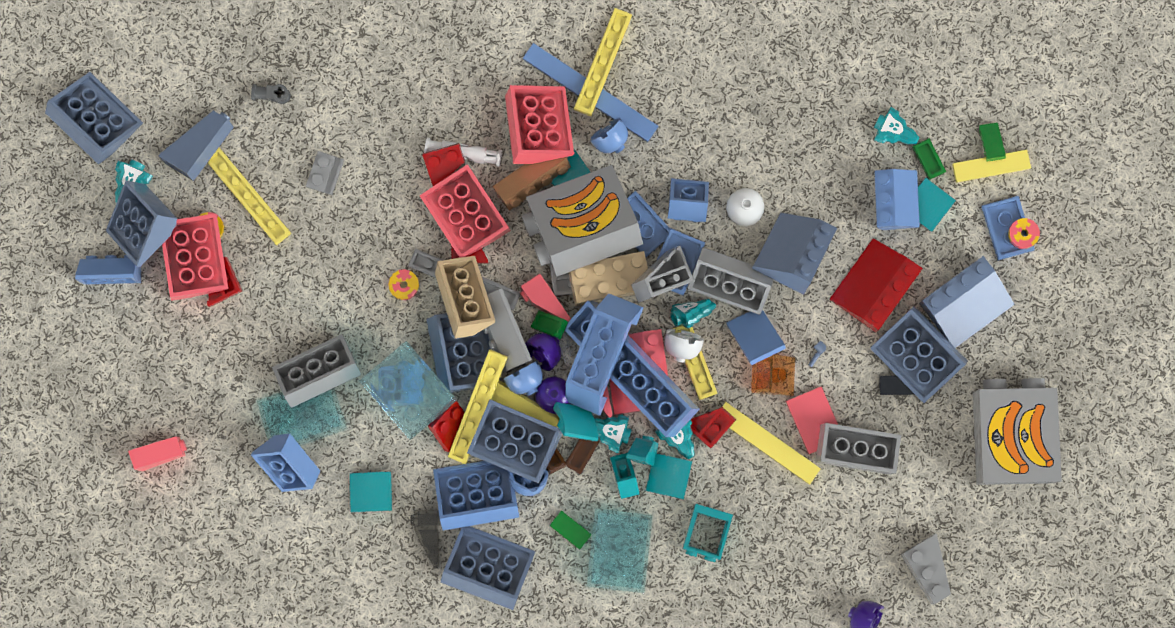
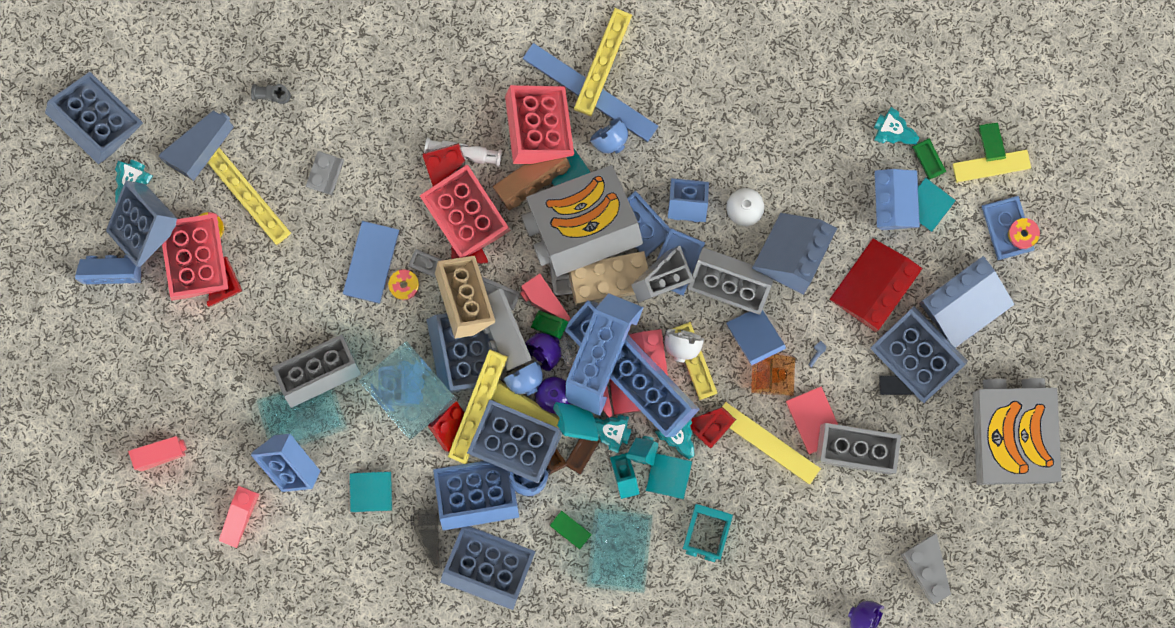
(238, 516): none -> coral slope
(371, 262): none -> medium blue tile
(691, 312): teal rock -> none

